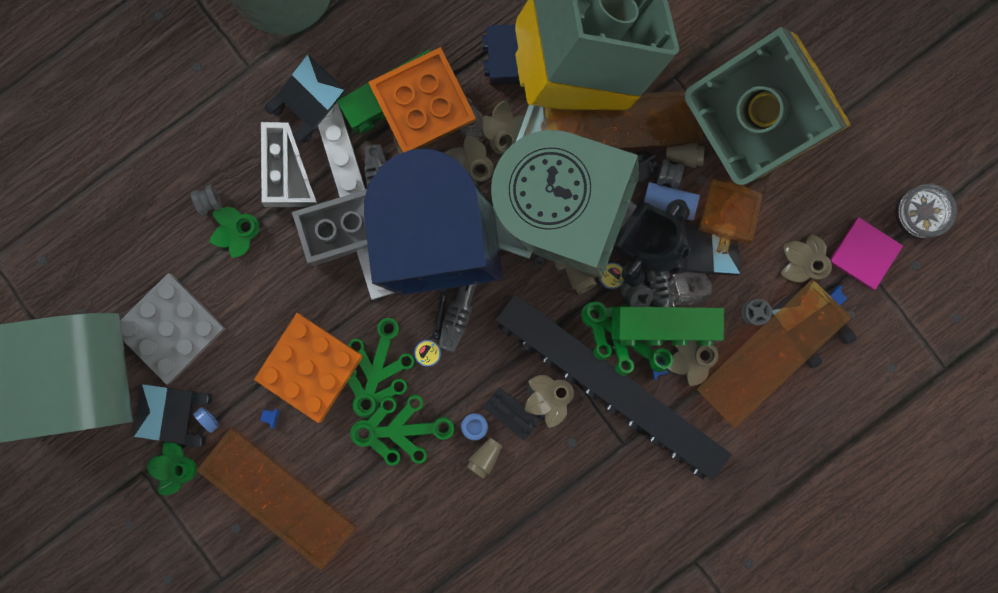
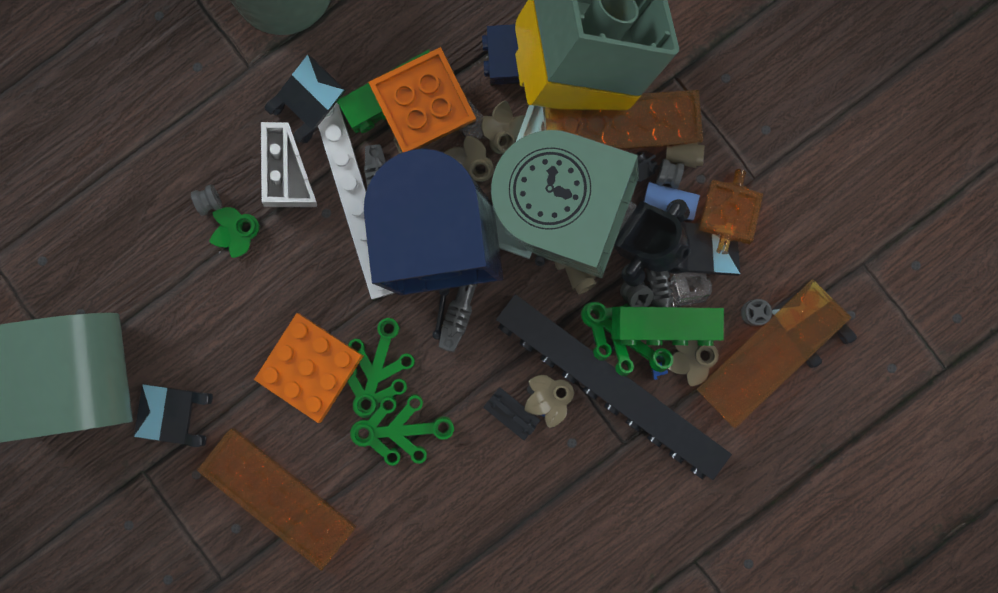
(168, 468): green plate -> none
(169, 328): light grey plate -> none
(206, 419): medium blue tile -> none
(270, 417): blue piece -> none
(332, 228): light grey slope -> none
(427, 353): tile -> none
(474, 426): medium blue tile -> none
(484, 458): dark tan cone -> none
(612, 276): tile -> none
(765, 107): sand green piece -> none
(802, 258): dark tan plate -> none
(837, 295): blue piece -> none
(865, 253): dark pink tile -> none
(926, 211): clear piece -> none

